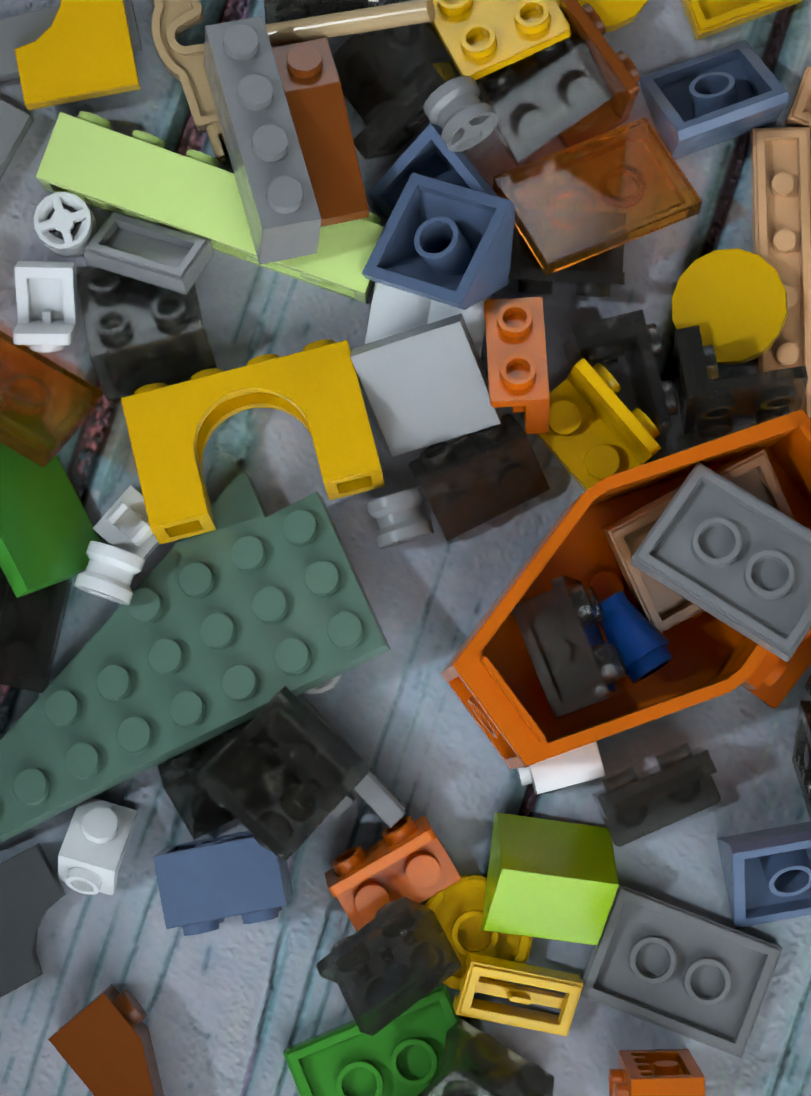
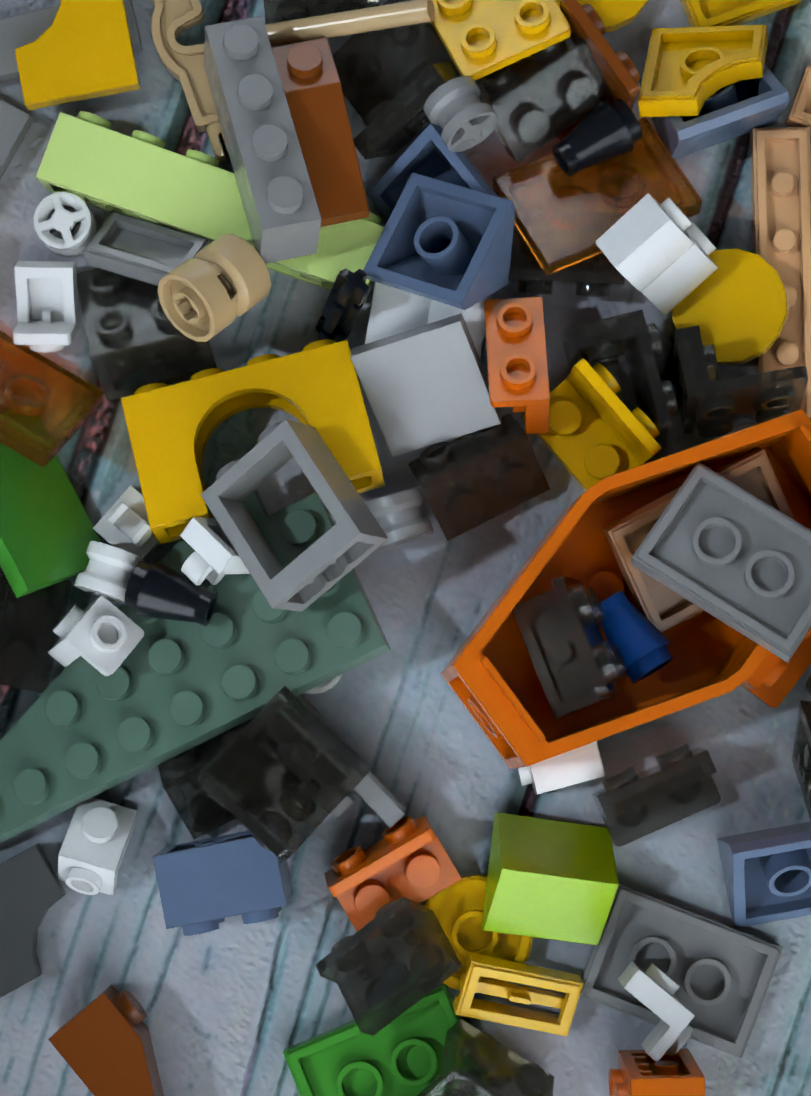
(97, 634): none -> white bracket
(167, 594): none -> black cone
(213, 552): none -> white tile
(214, 287): none -> tan wheel
(332, 554): none -> light grey window
(343, 305): none -> black axle
(599, 137): none -> black cone
(657, 993): none -> white bracket
(659, 251): none -> white brick
(694, 63): none -> yellow tile

